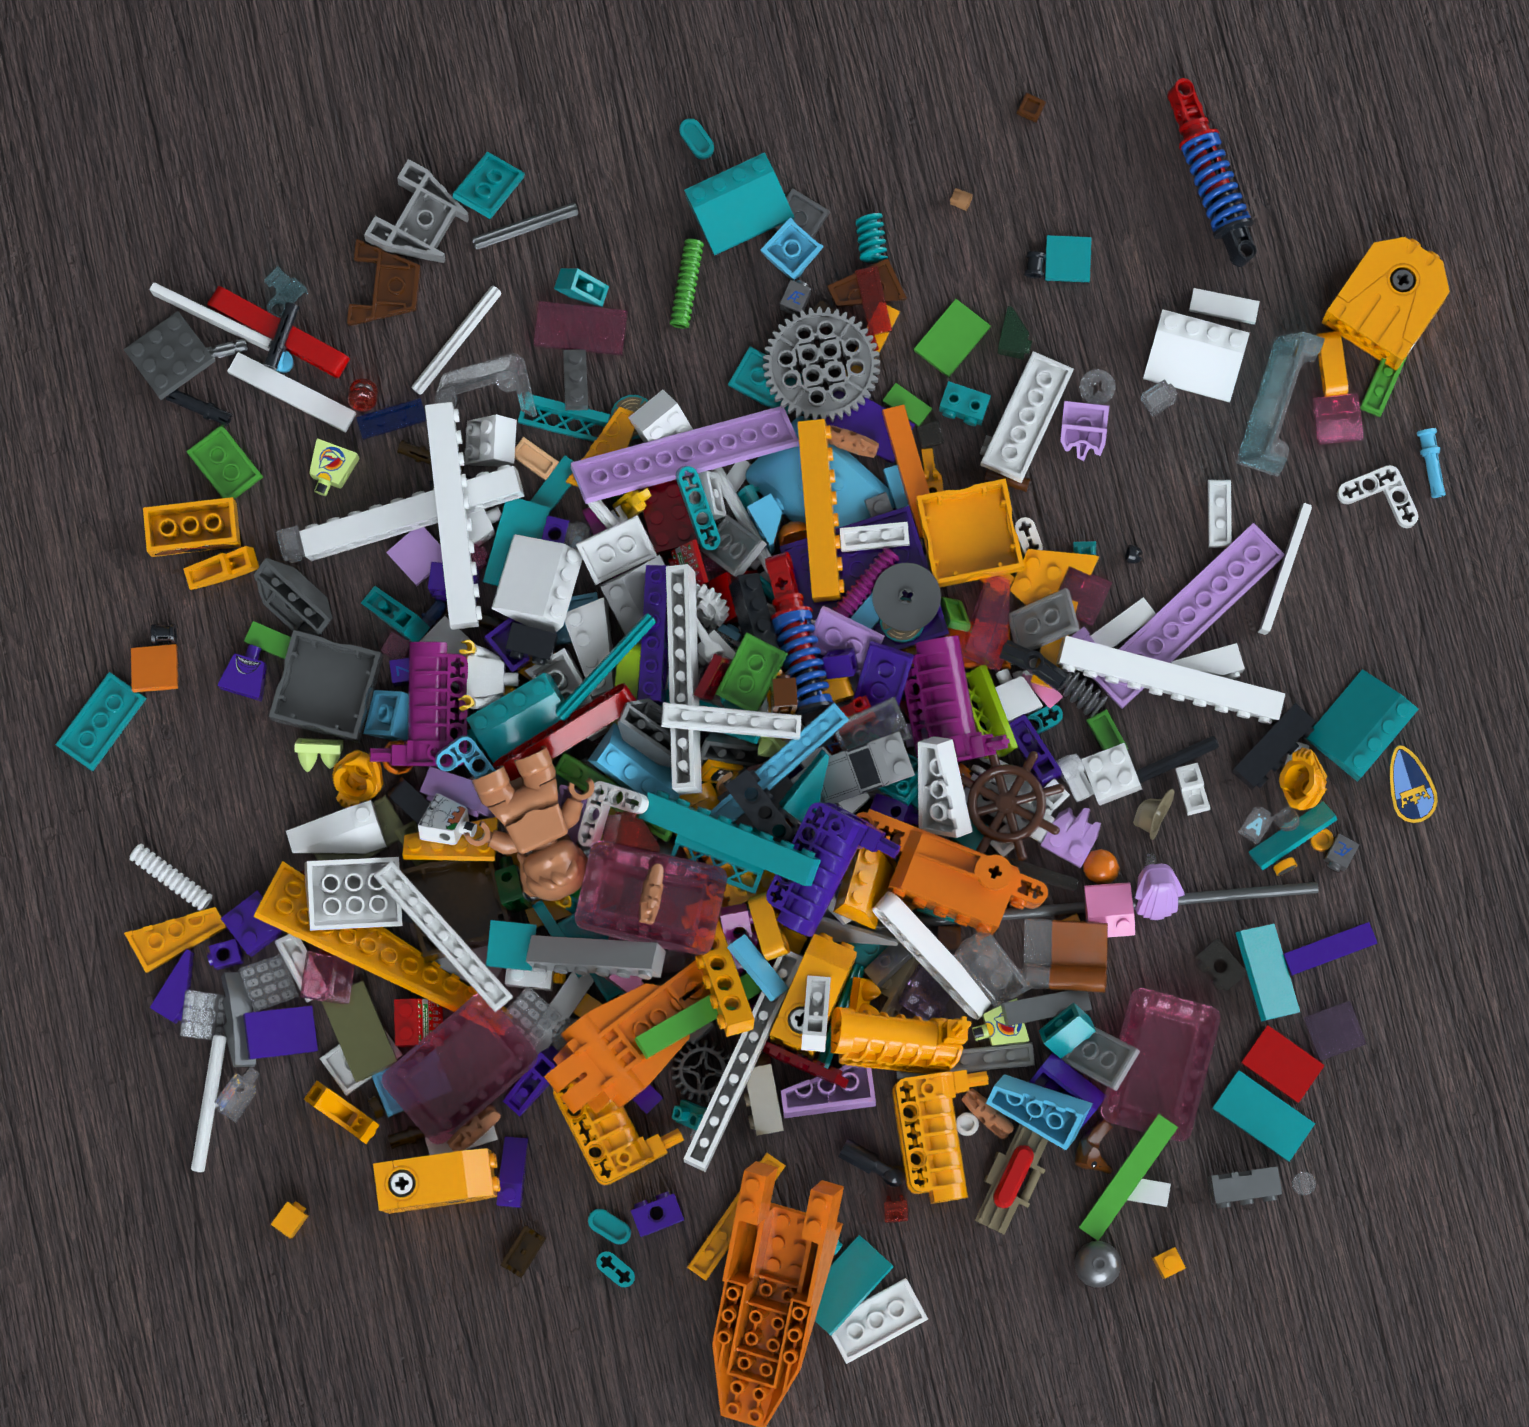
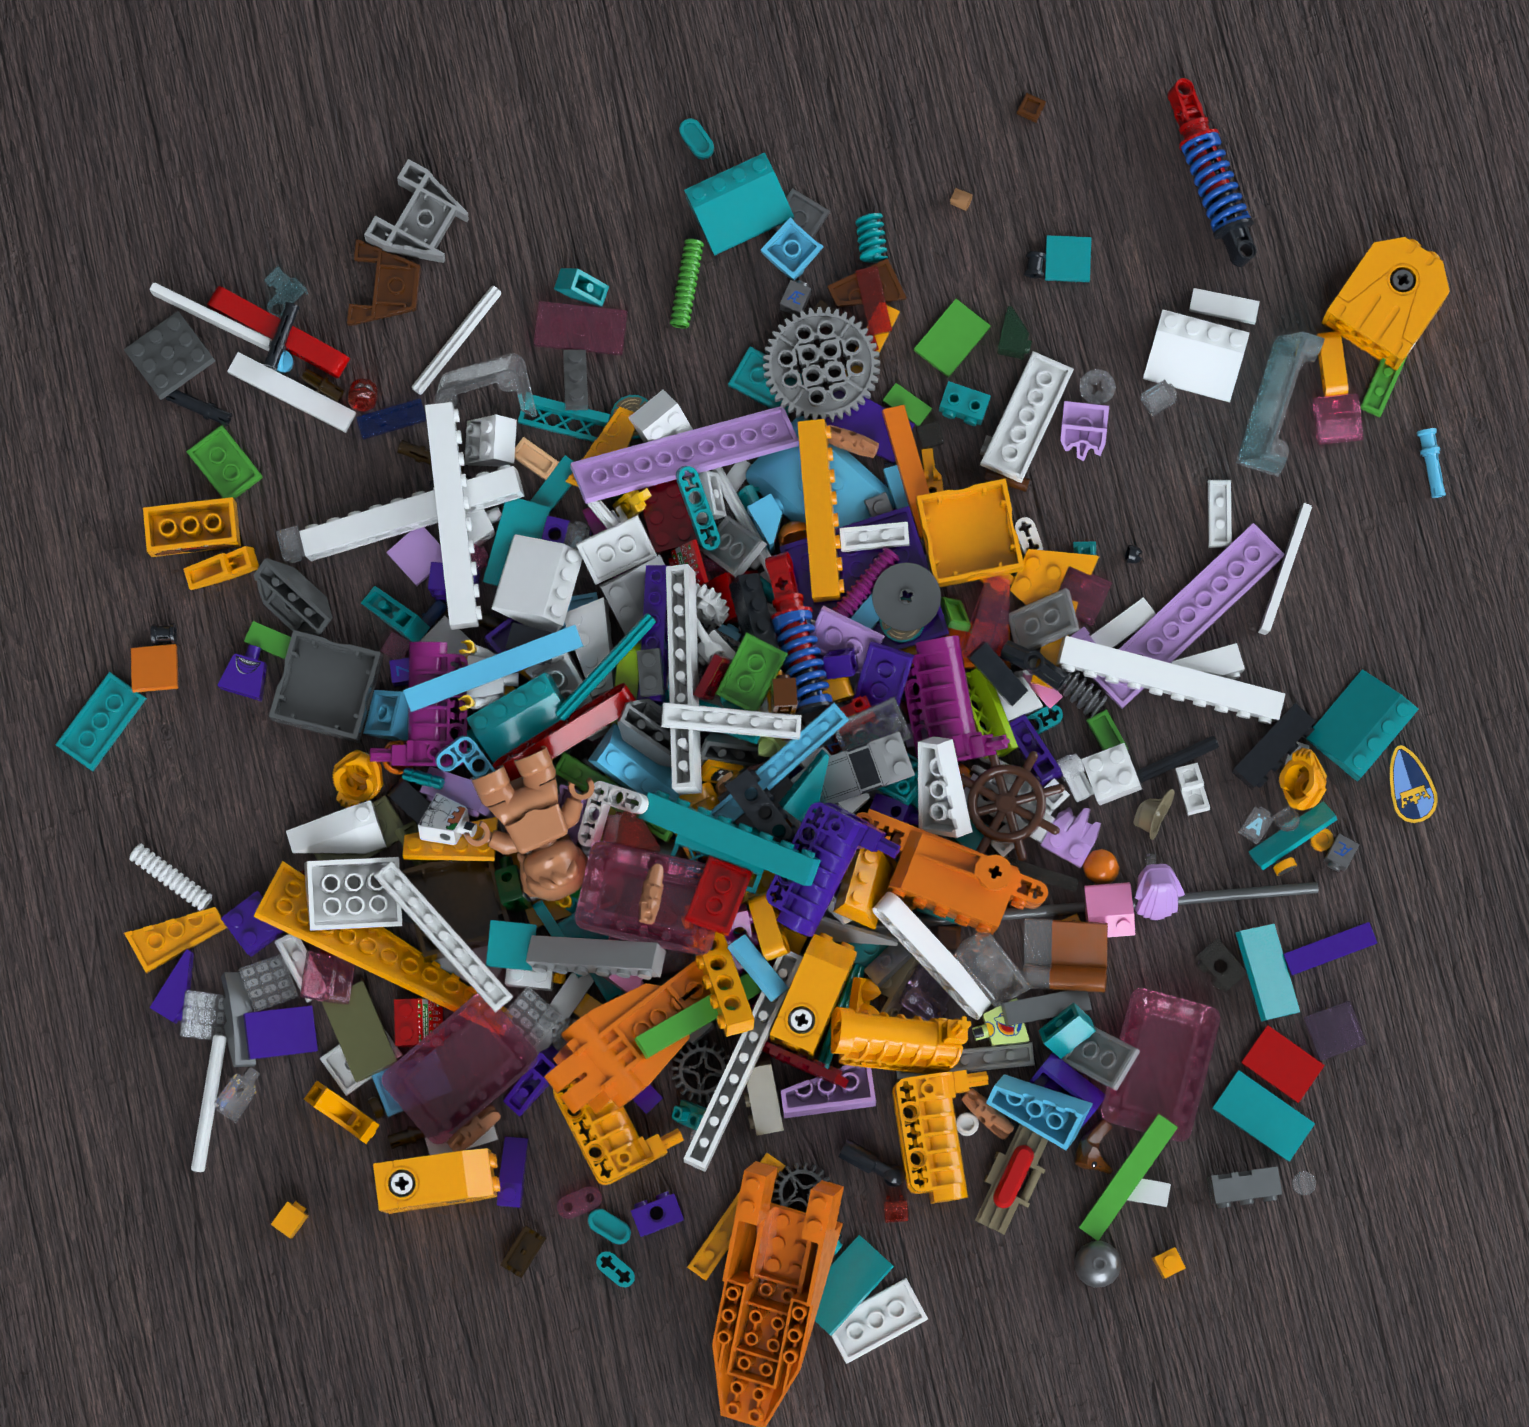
(228, 348): dark grey axle -> none
(235, 954): dark purple brick -> none
(309, 749): yellowish green tile -> none
(323, 385): none -> dark brown axle
(331, 466): yellowish green torso -> none
(423, 778): none -> teal axle
(488, 185): teal tile -> none
(493, 668): none -> medium azure tile
(525, 226): dark grey axle -> none
(579, 1202): none -> clear pink plate
(650, 672): none -> dark grey plate
(718, 895): none -> red tile
(792, 1176): none -> dark grey gear
(816, 1013): white slope -> none
(997, 673): none -> black tile
(1388, 488): white beam -> none

